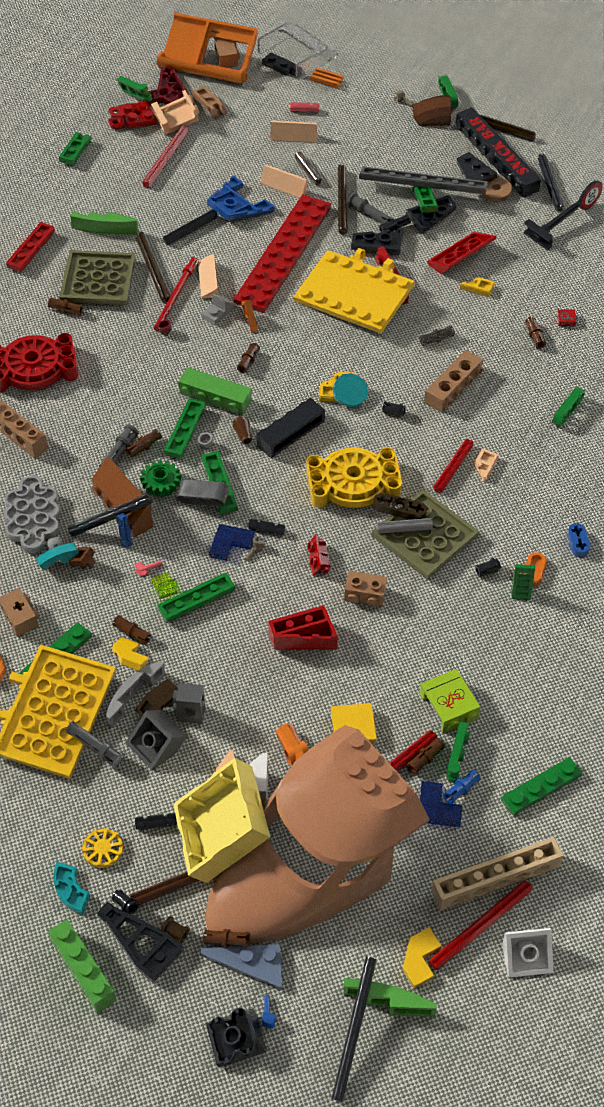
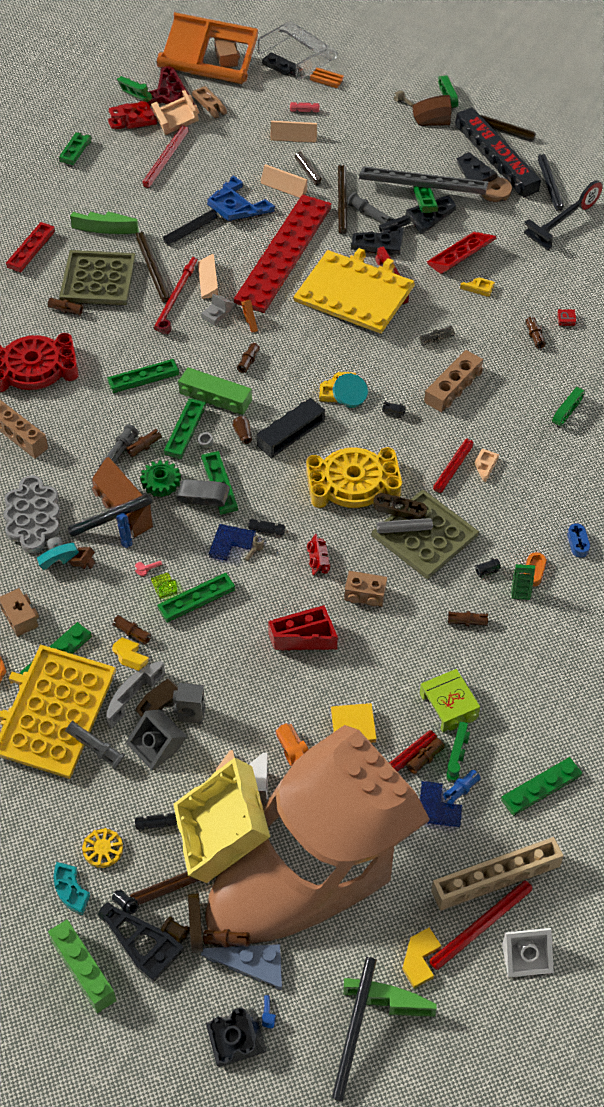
(143, 376): none -> green tile
(195, 923): none -> dark brown beam
(467, 618): none -> reddish brown pin

